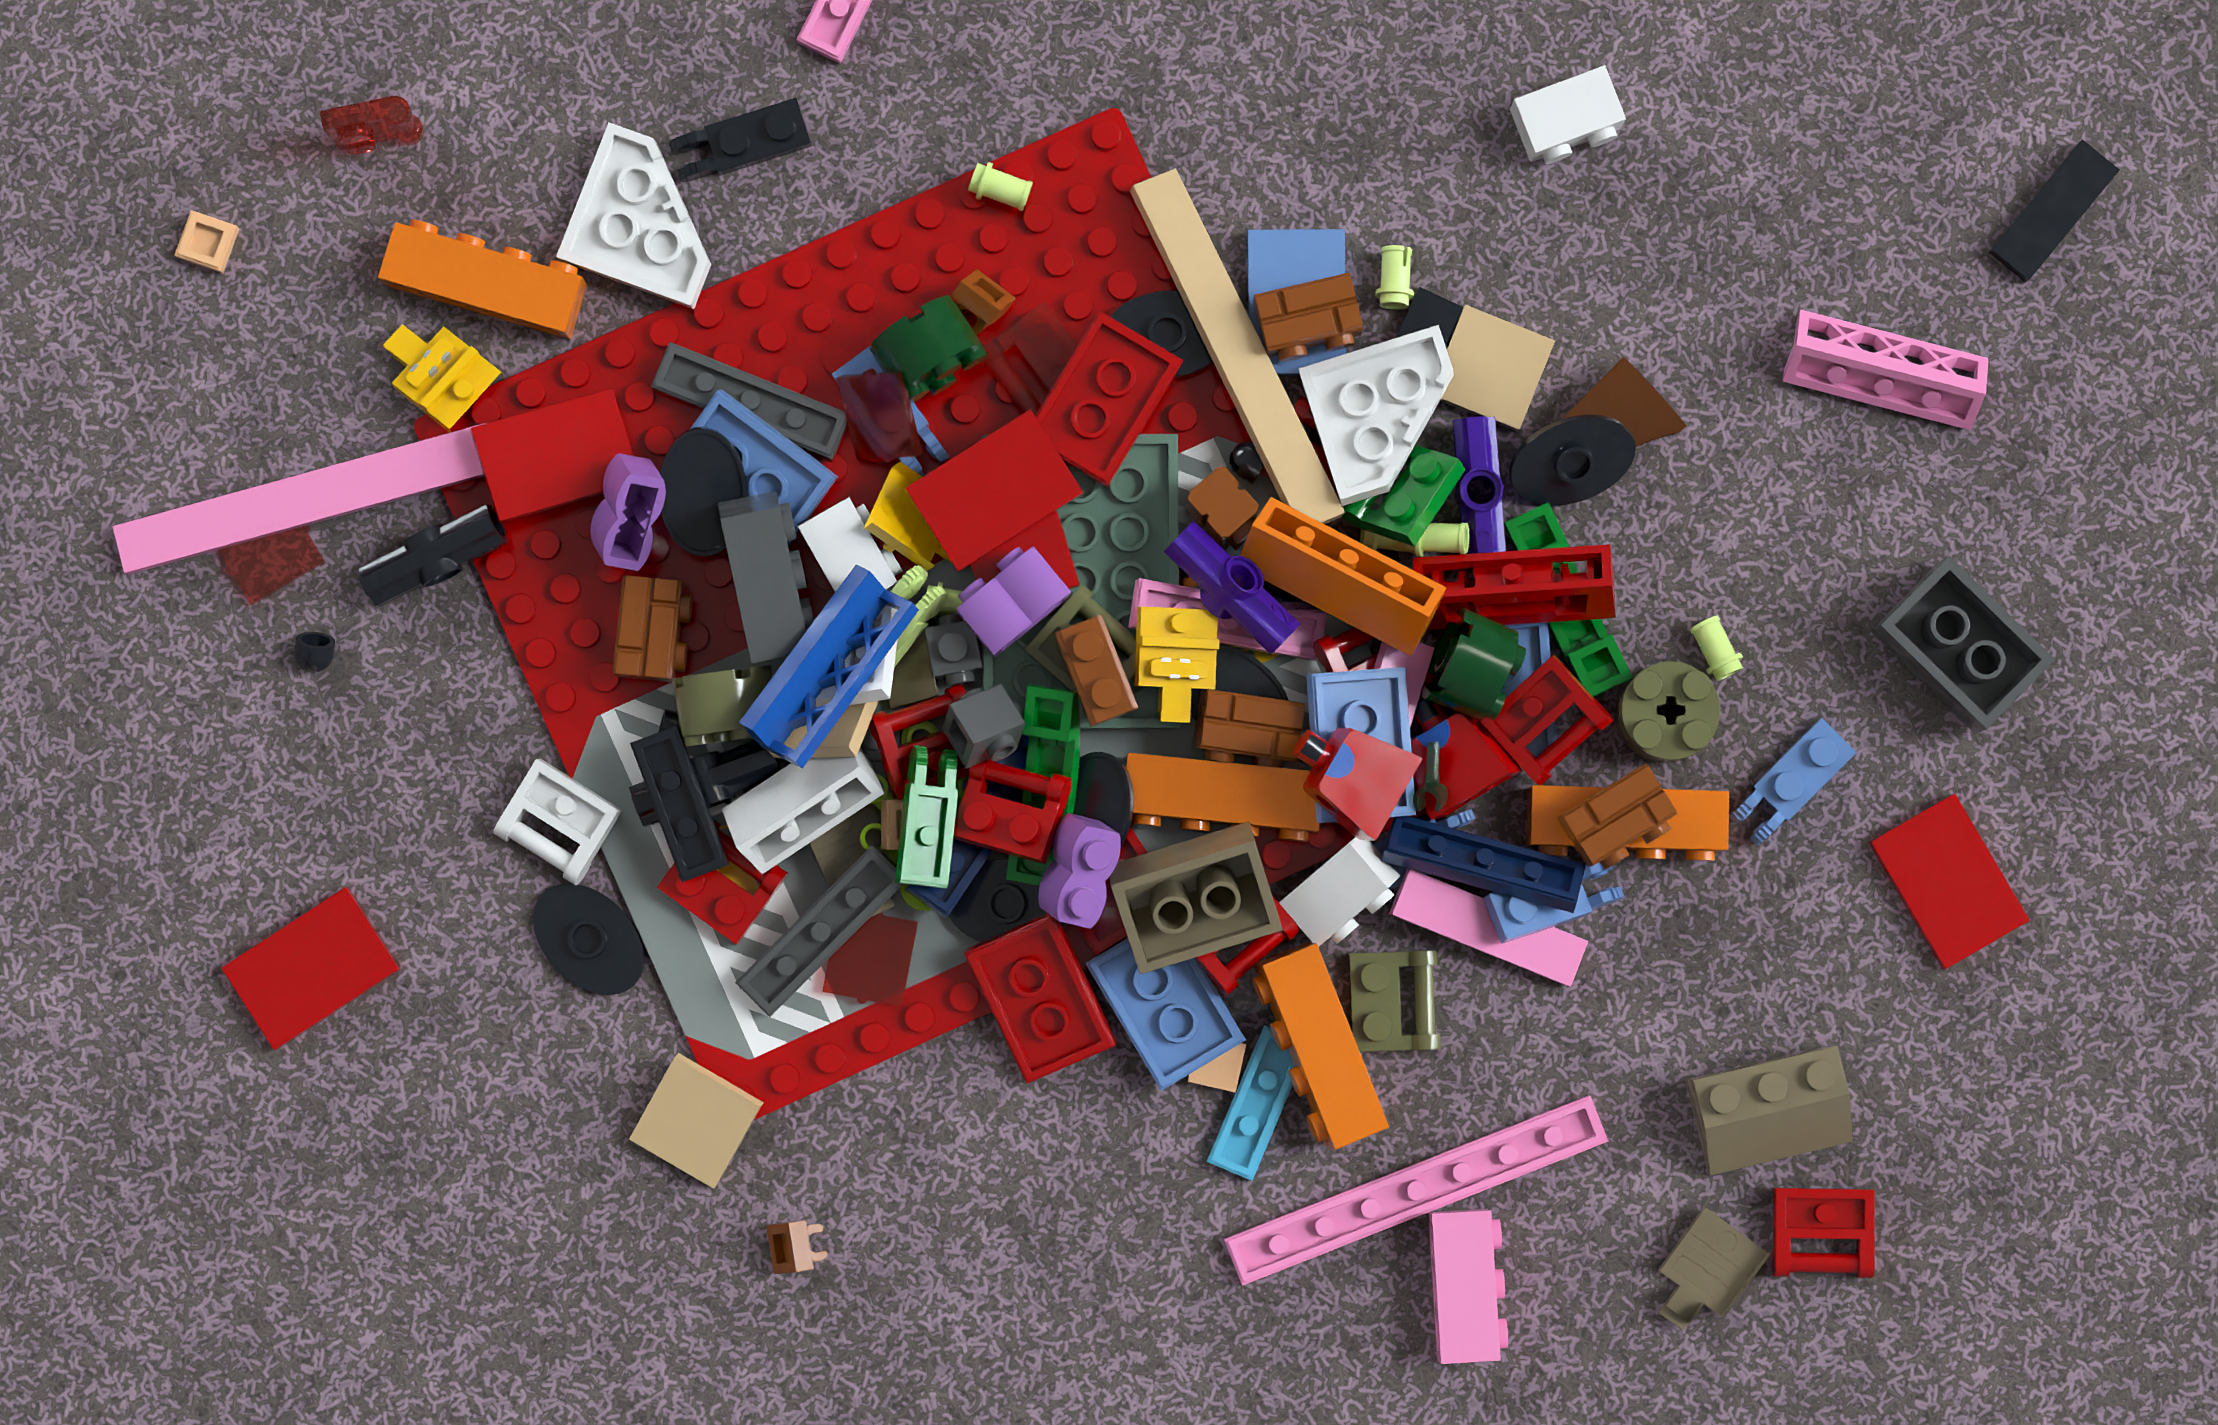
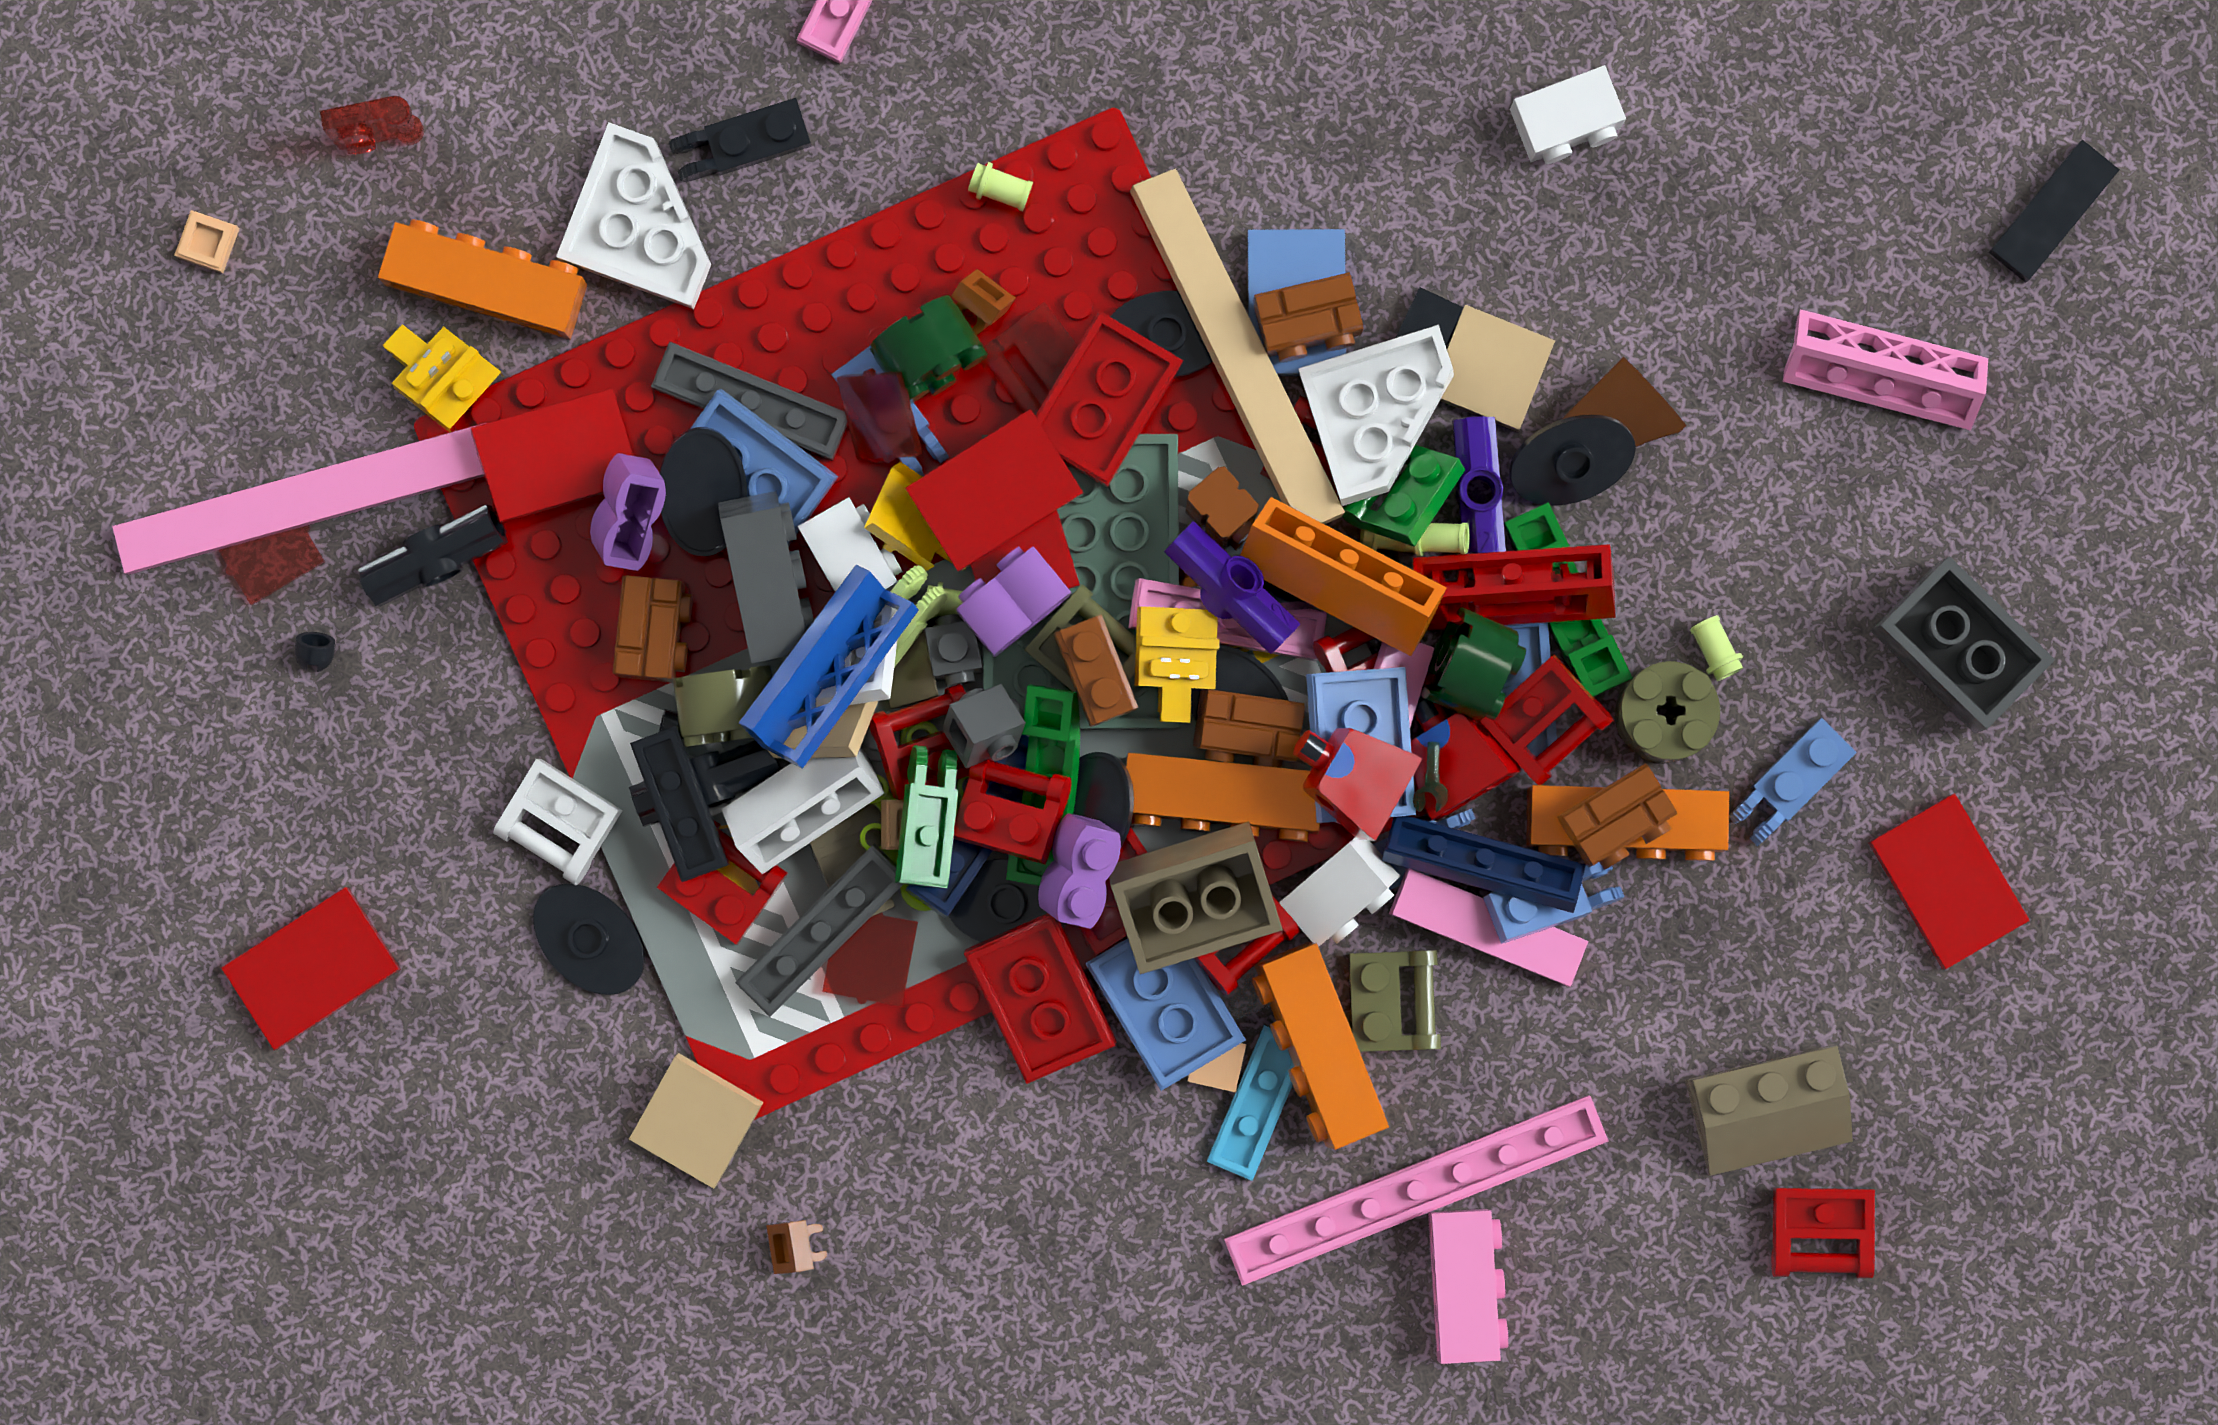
(1245, 462): black hinge -> none
(1395, 277): yellowish green pin -> none
(1711, 1268): dark tan piece -> none

